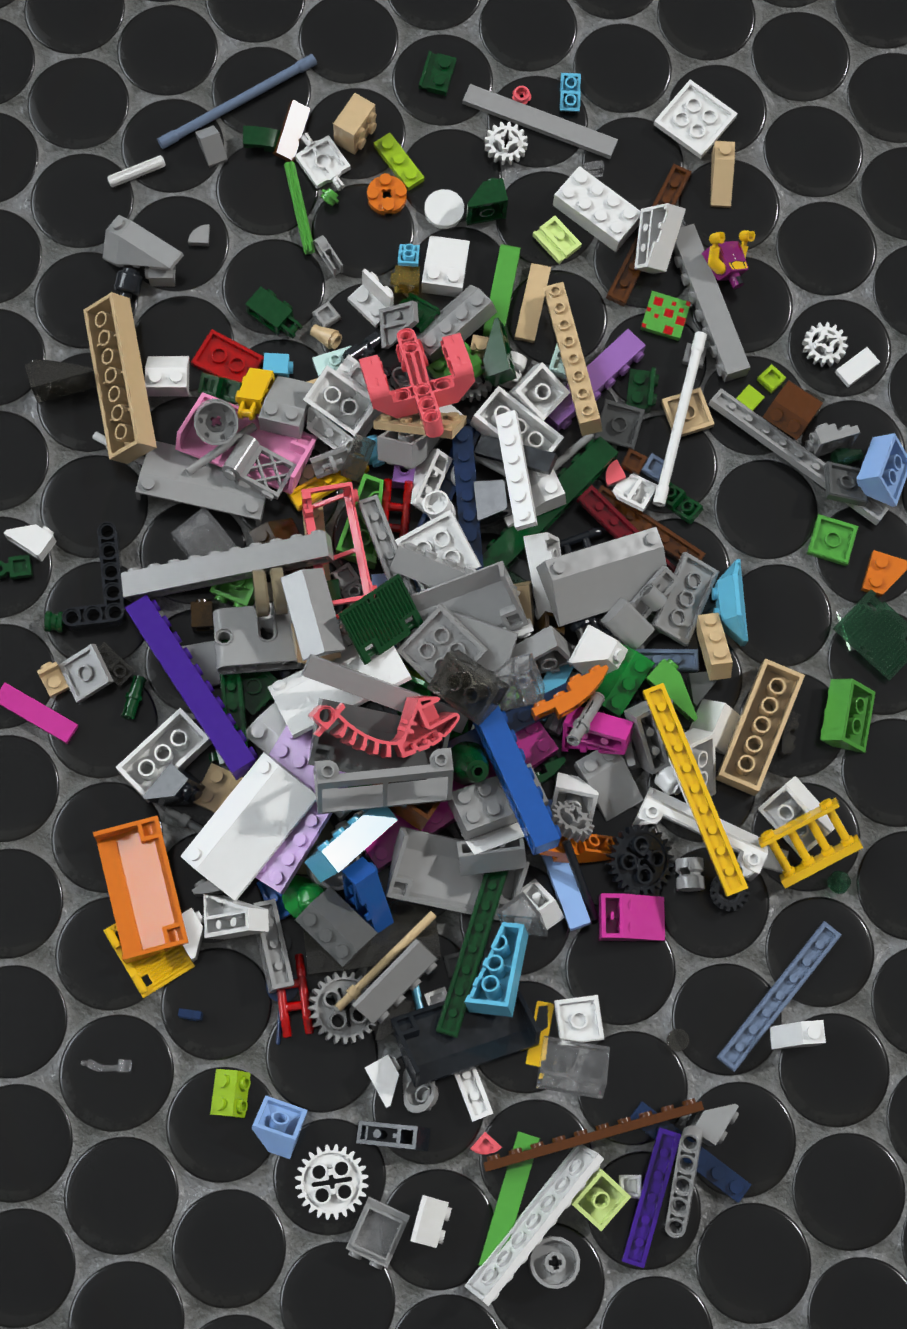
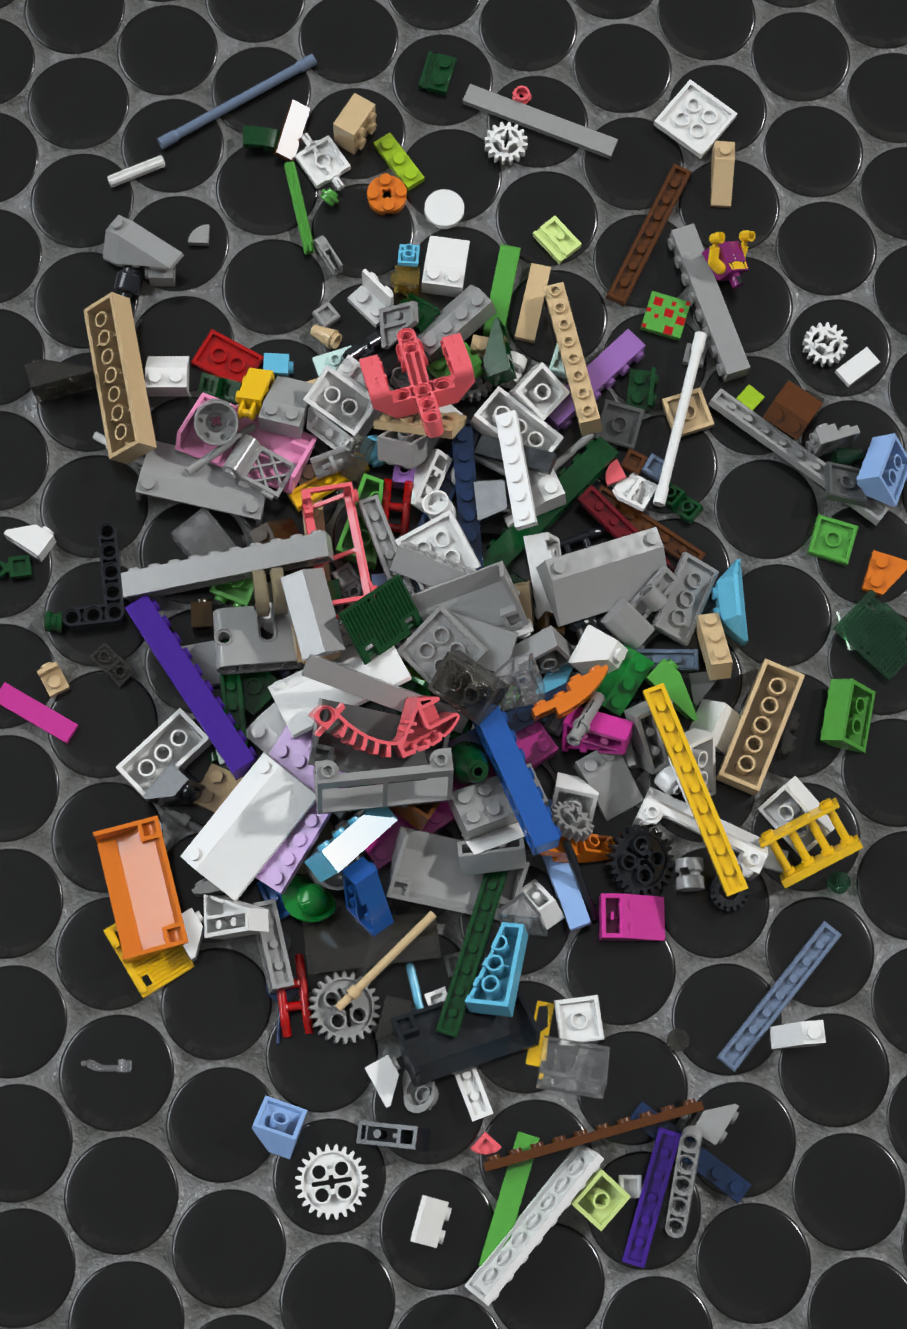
(85, 673): light grey plate -> none
(133, 697): dark green pin -> none
(190, 1015): dark blue tile -> none
(211, 146): light grey slope -> none
(230, 1093): lime bracket -> none
(272, 312): dark green brick -> none
(336, 926): dark grey slope -> none
(377, 1233): window -> none
(395, 982): light grey slope -> none
(488, 202): dark green slope -> none
(550, 769): dark green slope -> none
(567, 1265): light grey wheel -> none
(570, 92): medium azure slope -> none
(594, 168): clear tile -> none
(597, 209): white brick -> none
(657, 237): white wedge -> none
(771, 378): lime tile -> none

